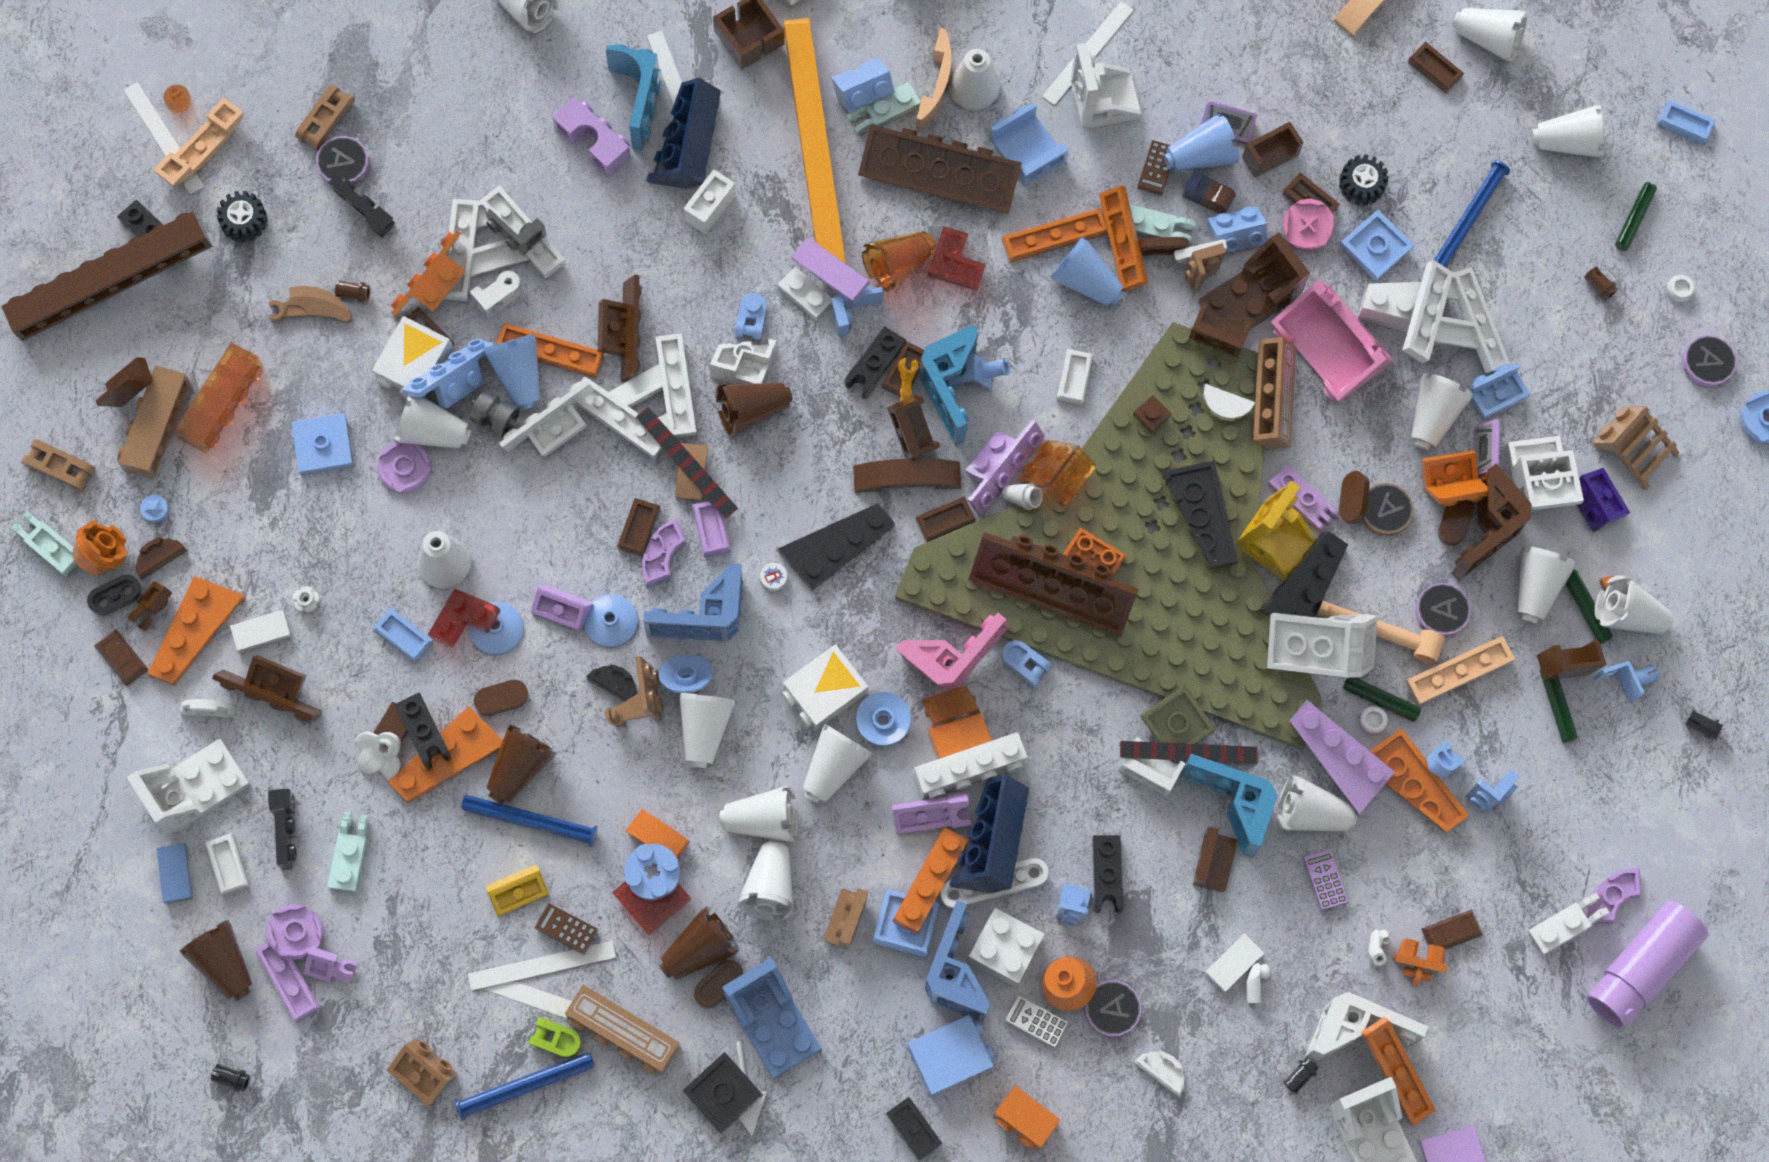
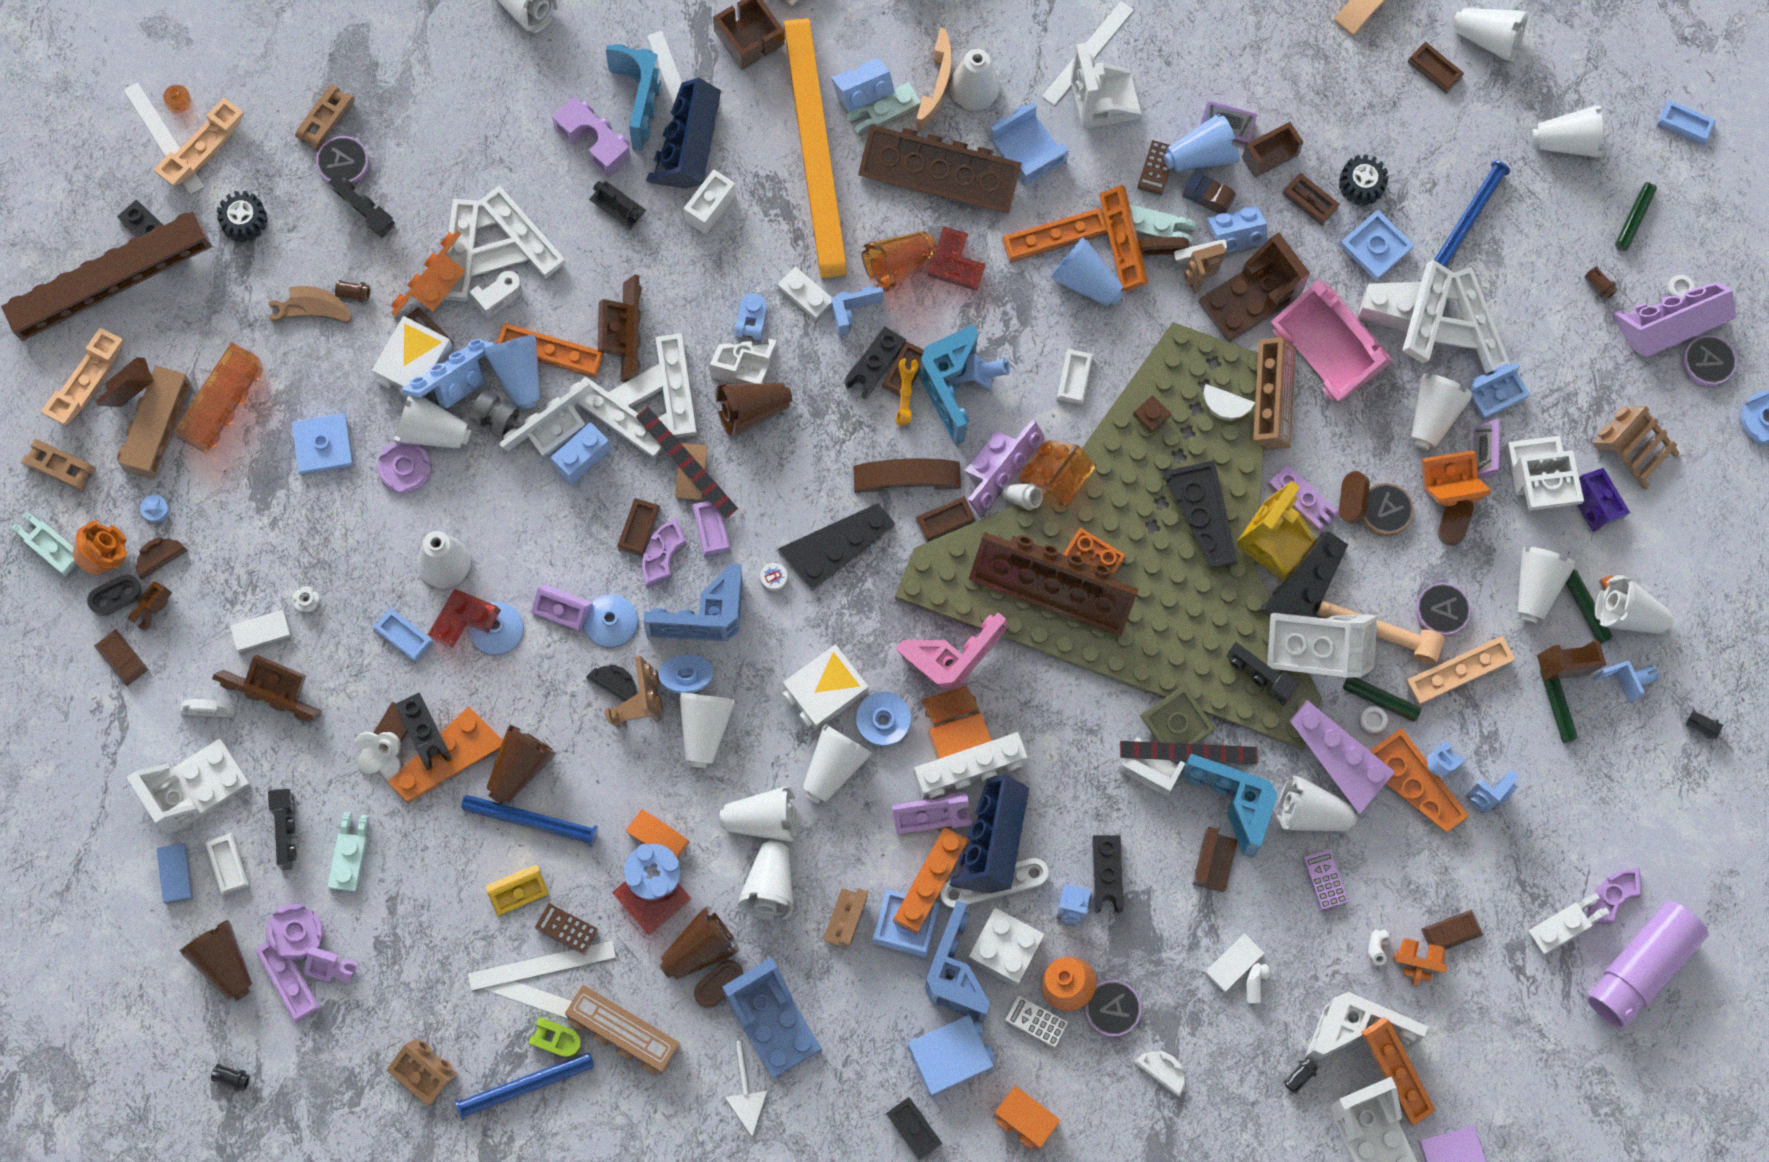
(86, 378): none -> light nougat slope
(196, 621): orange wing -> none
(501, 697): reddish brown tile -> none
(528, 235): dark grey bracket -> none
(580, 453): none -> light blue brick
(616, 204): none -> black hinge
(722, 1092): black plate -> none
(830, 270): lavender tile -> none
(912, 427): reddish brown panel -> none
(1017, 655): light blue plate -> none
(1219, 332): reddish brown panel -> none
(1280, 686): none -> black plate
(1308, 225): bright pink tile -> none
(1504, 507): reddish brown bracket -> none
(1676, 318): none -> lavender wedge

